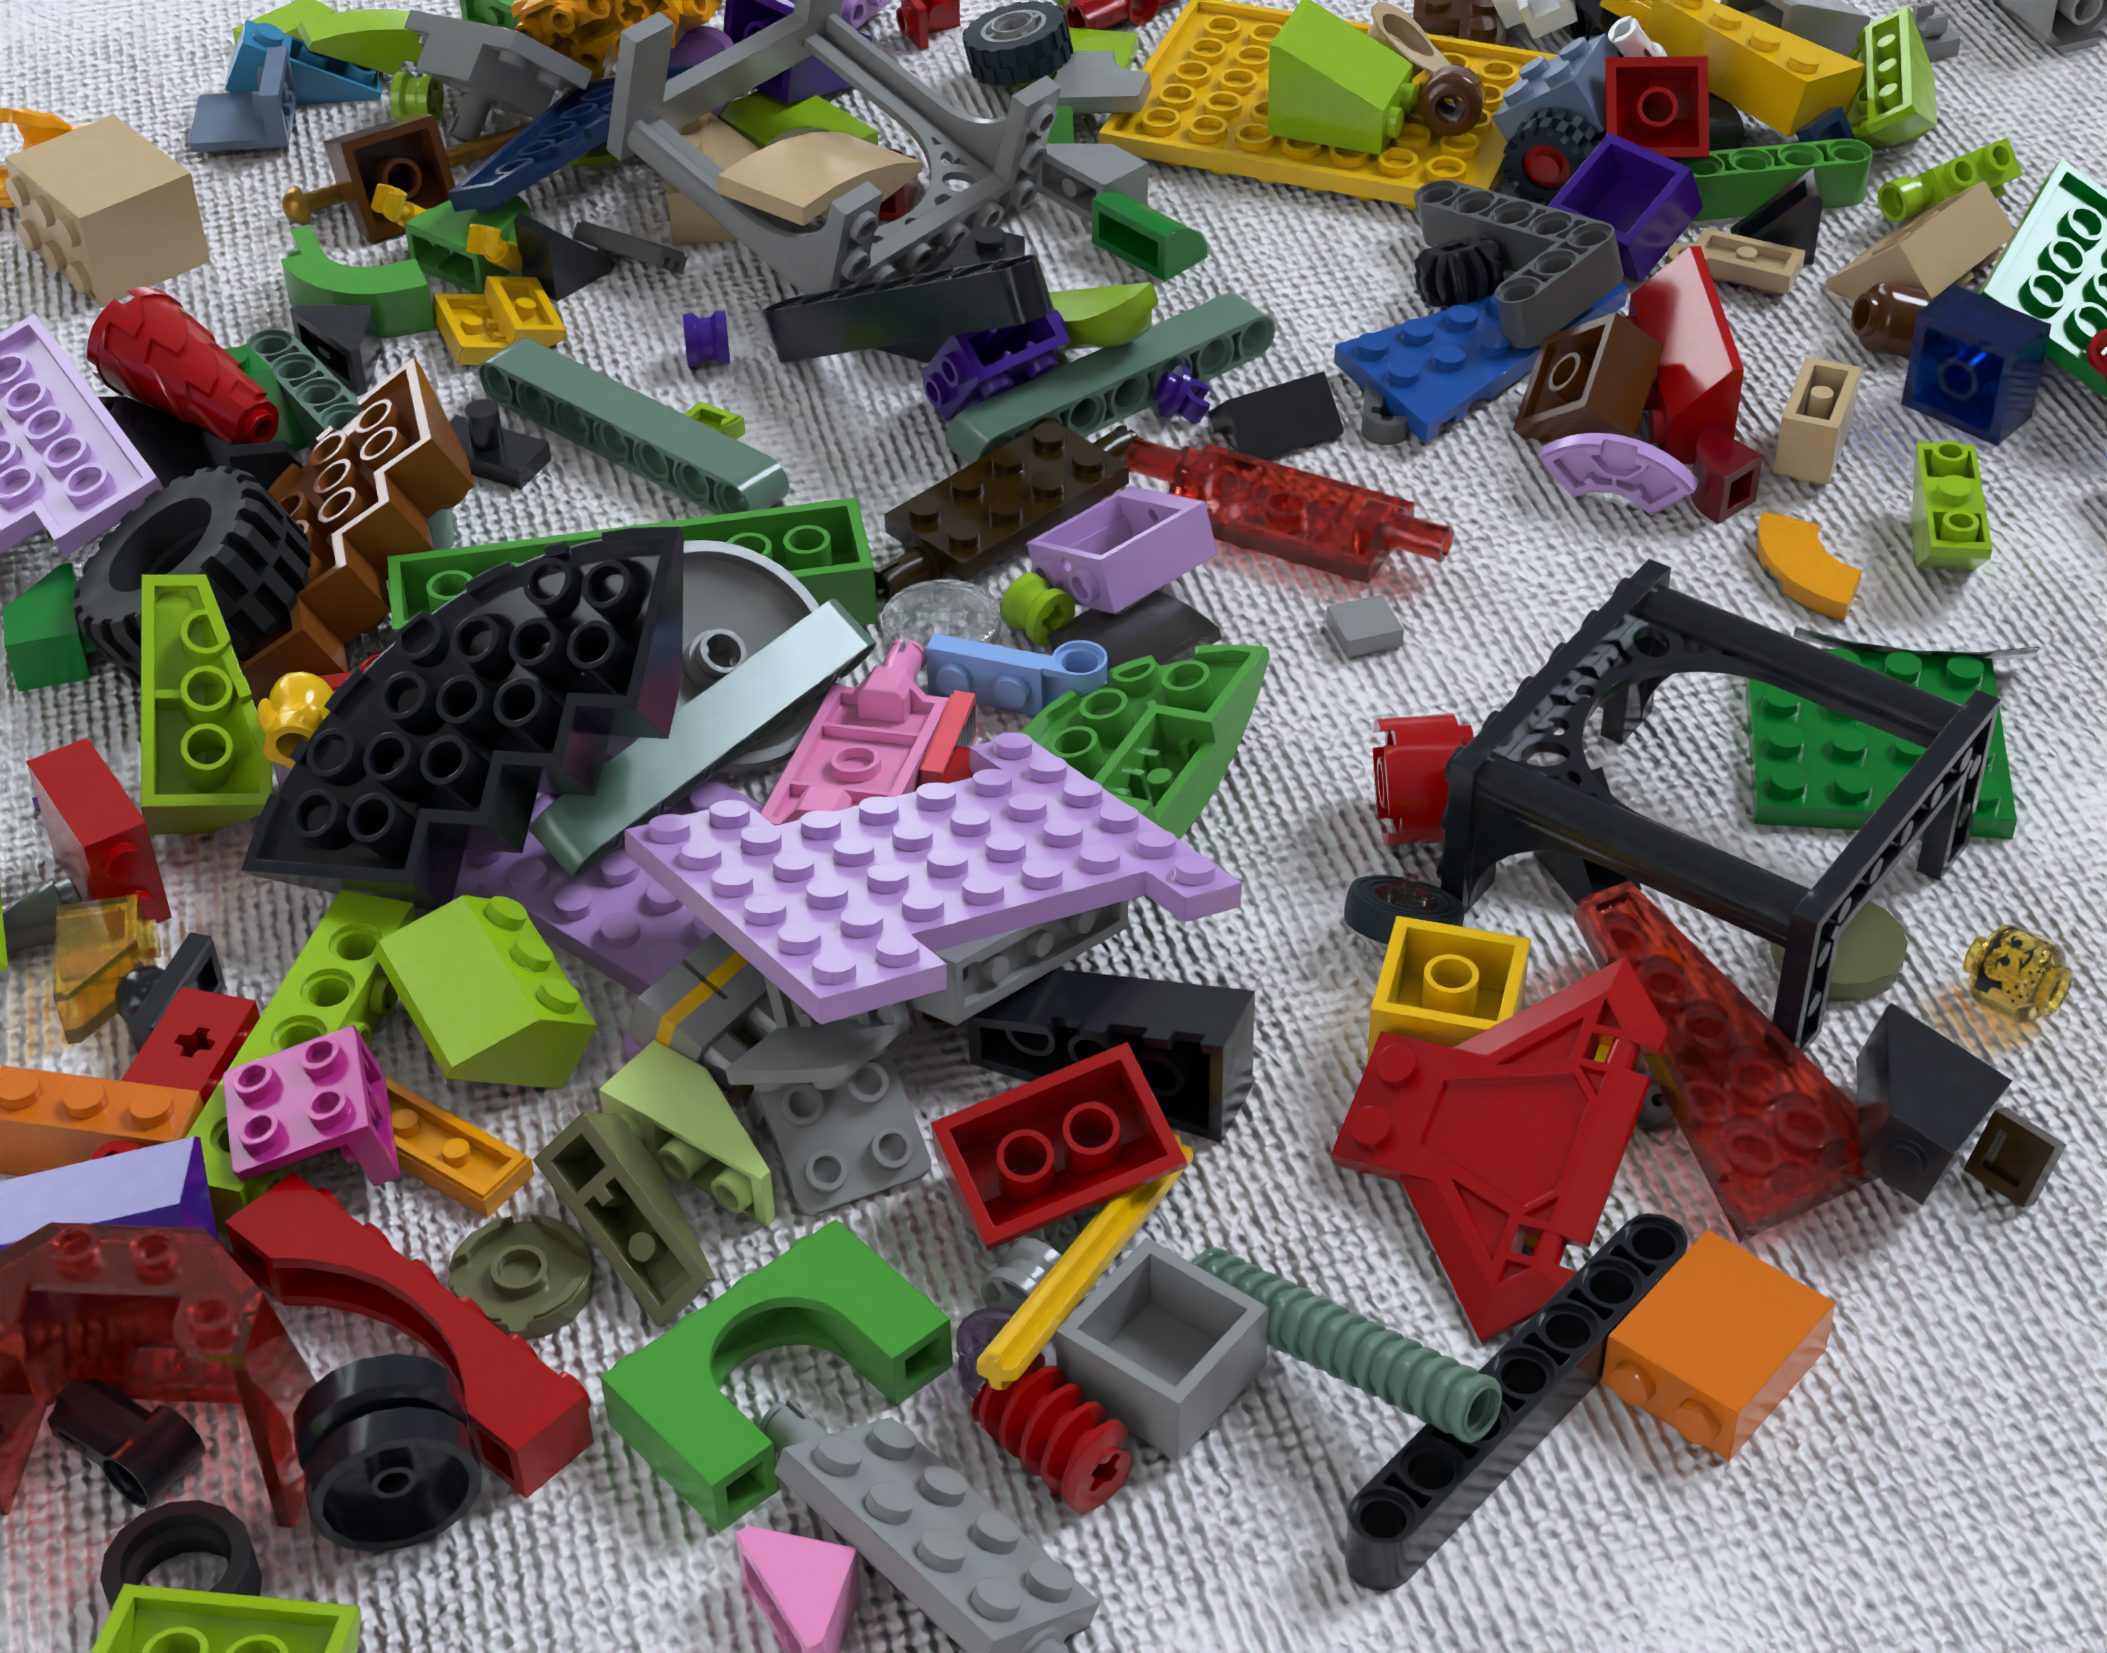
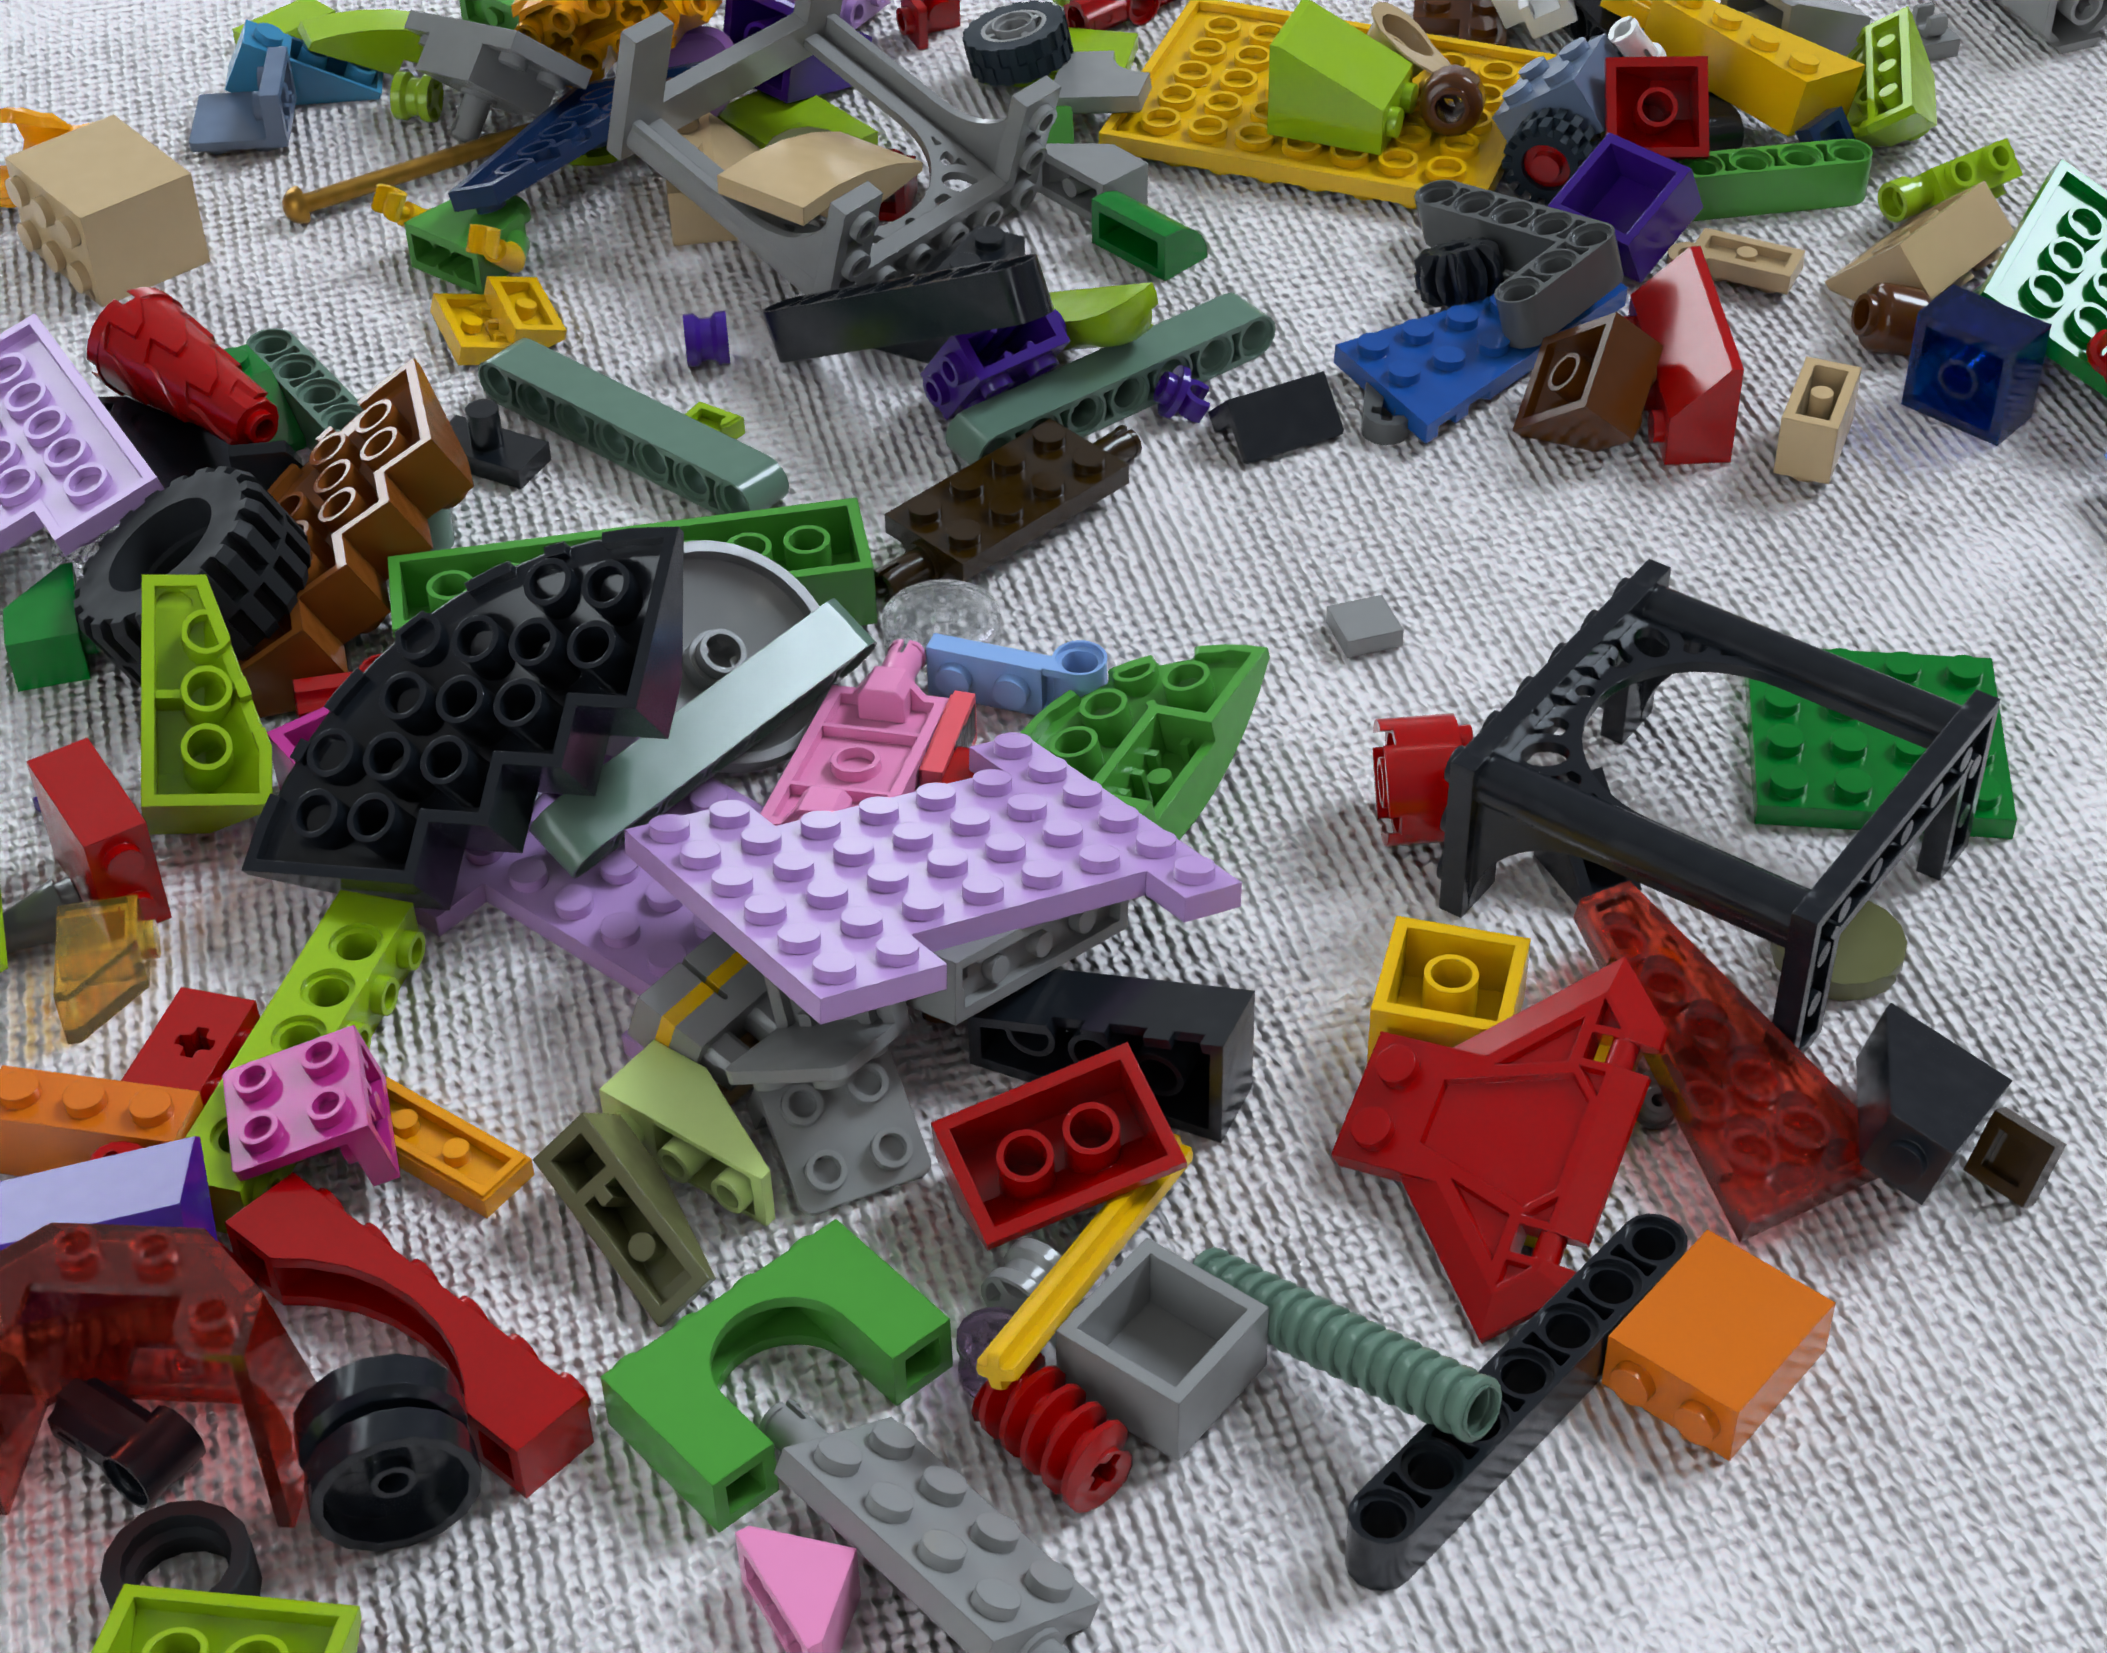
(148, 990): black tile -> none
(292, 713): yellow animal -> none
(342, 340): black slope -> none
(394, 153): reddish brown slope -> none
(394, 289): bright green arch -> none
(488, 994): lime slope -> none
(524, 1274): olive tile -> none
(556, 259): black slope -> none
(630, 246): dark grey tile -> none
(1036, 608): lime wheel -> none
(1123, 548): lavender window -> none
(1150, 626): clear smoke slope -> none
(1292, 510): clear red plate -> none
(1378, 899): black wheel -> none
(1619, 467): lavender tile -> none
(1726, 475): dark red brick -> none
(1788, 217): black slope -> none
(1804, 567): light orange tile -> none
(1835, 642): sticker -> none
(1948, 508): lime slope -> none
(2018, 973): clear yellow head -> none

